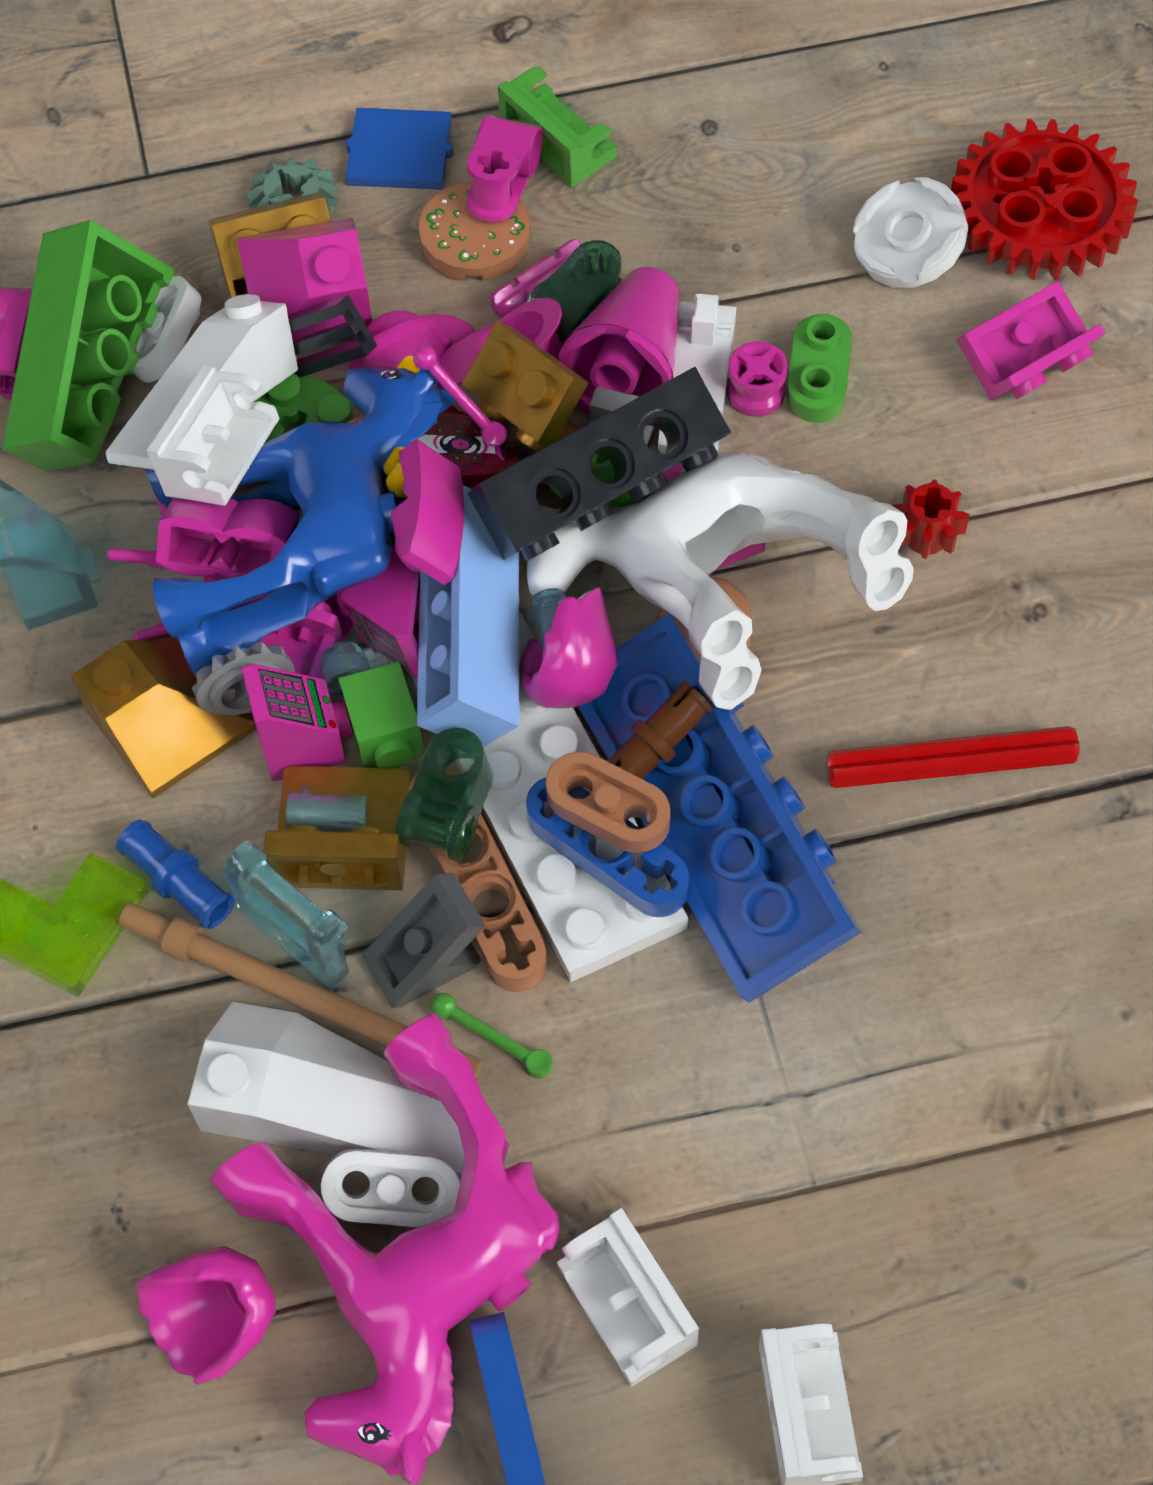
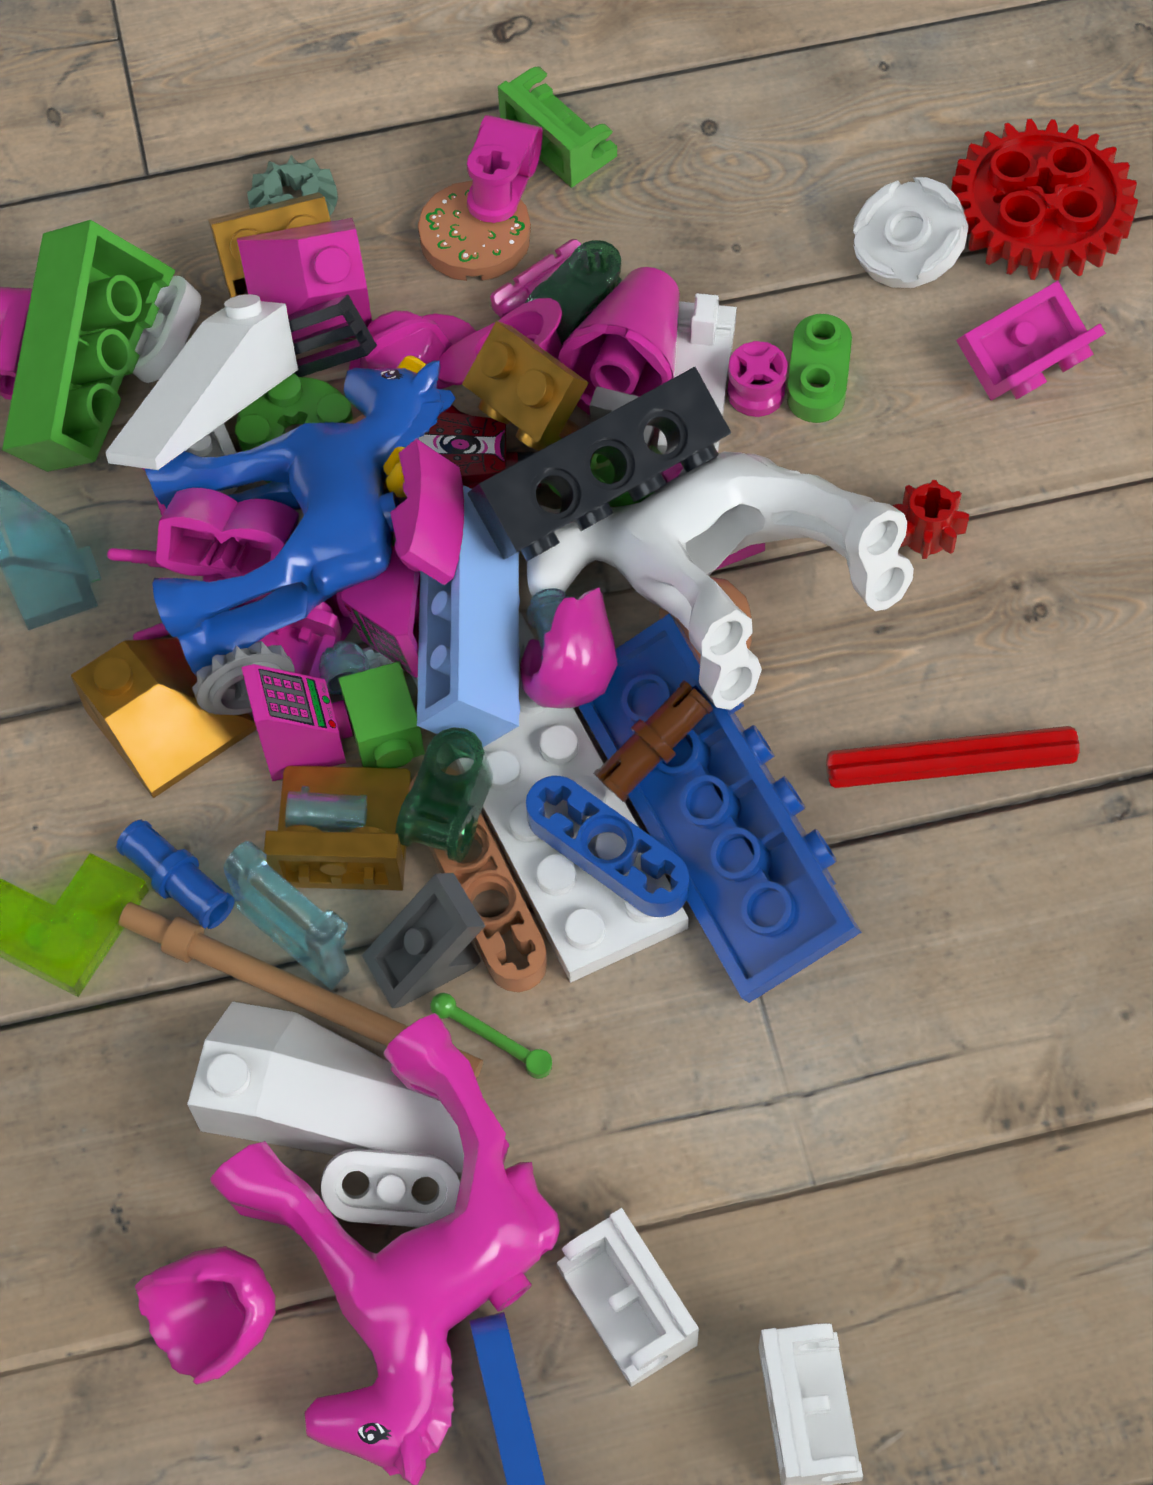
(211, 437): white hinge -> none
(399, 148): blue piece -> none
(491, 431): dark pink hinge -> none
(612, 801): nougat plate -> none

